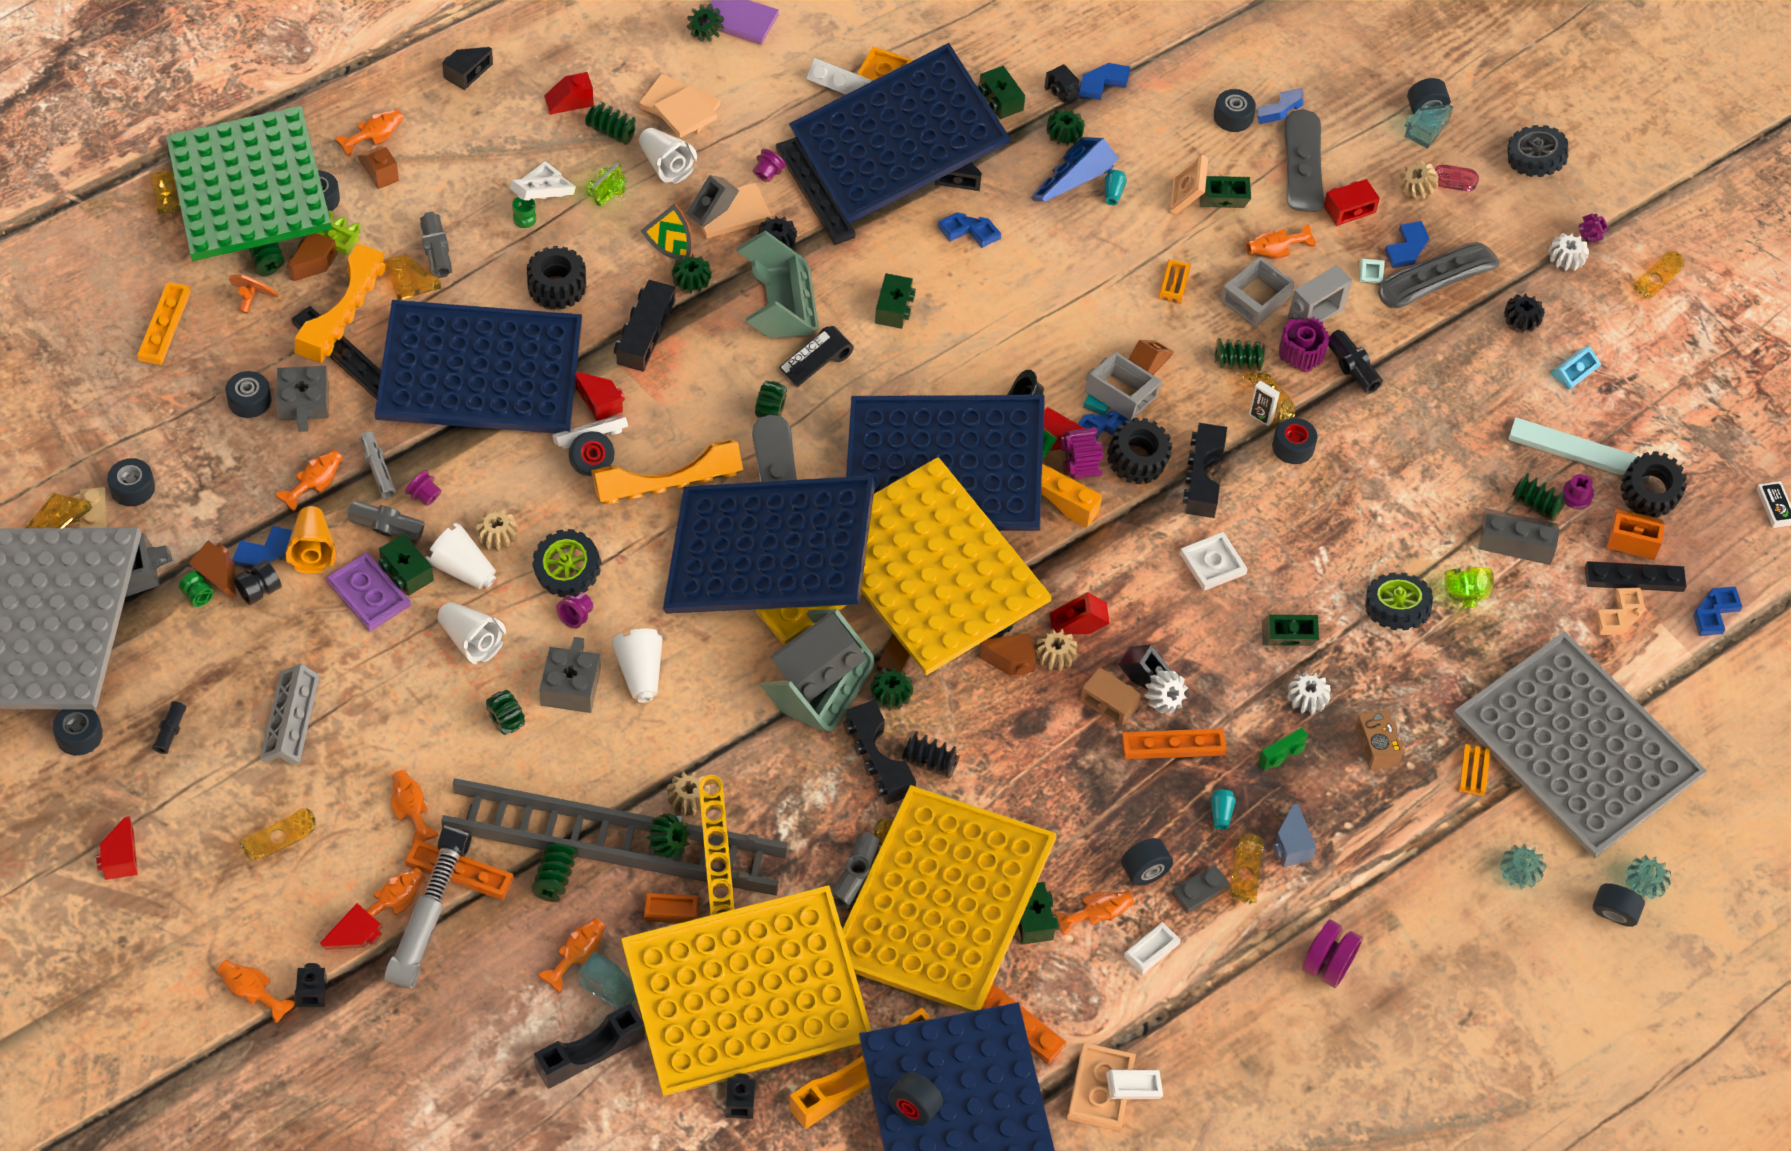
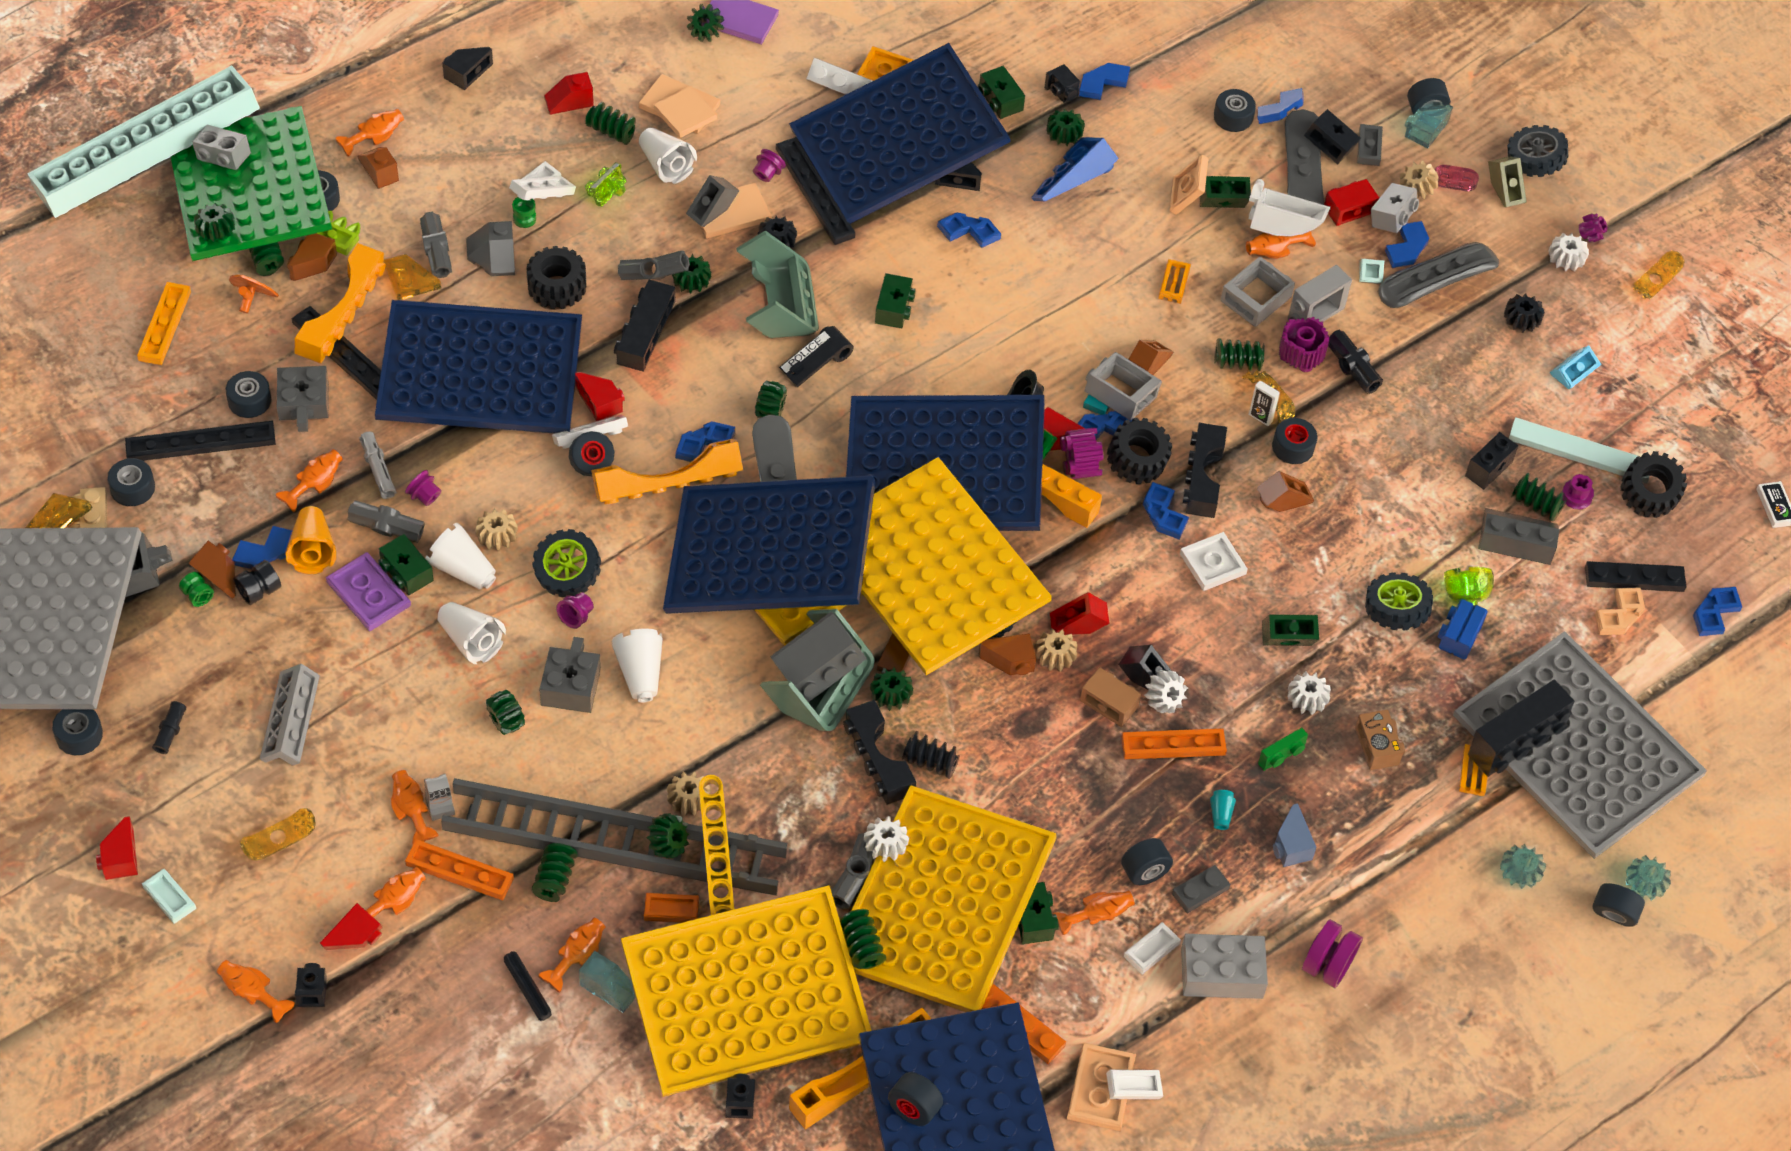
(142, 141): none -> light aqua brick
(165, 192): clear yellow plate -> none
(169, 896): none -> light aqua tile
(201, 441): none -> black tile
(214, 222): none -> dark green gear
(221, 147): none -> light grey brick
(405, 965): piece -> none
(438, 797): none -> light grey leg
(493, 248): none -> dark grey slope
(527, 986): none -> black axle
(566, 1060): black arch -> none
(642, 268): none -> dark grey piece
(670, 233): shield -> none
(693, 443): none -> blue tile
(862, 940): none -> dark green piece
(886, 838): none -> white gear
(1114, 186): teal cone -> none
(1164, 520): none -> blue tile
(1224, 966): none -> light grey brick
(1247, 856): clear yellow piece -> none
(1283, 213): none -> white piece
(1284, 492): none -> dark orange slope
(1332, 136): none -> black brick
(1370, 145): none -> dark grey plate
(1394, 208): none -> light grey brick
(1462, 629): none -> blue brick
(1491, 460): none -> black brick
(1508, 180): none -> olive slope
(1521, 728): none -> black brick
(1635, 534): orange slope -> none

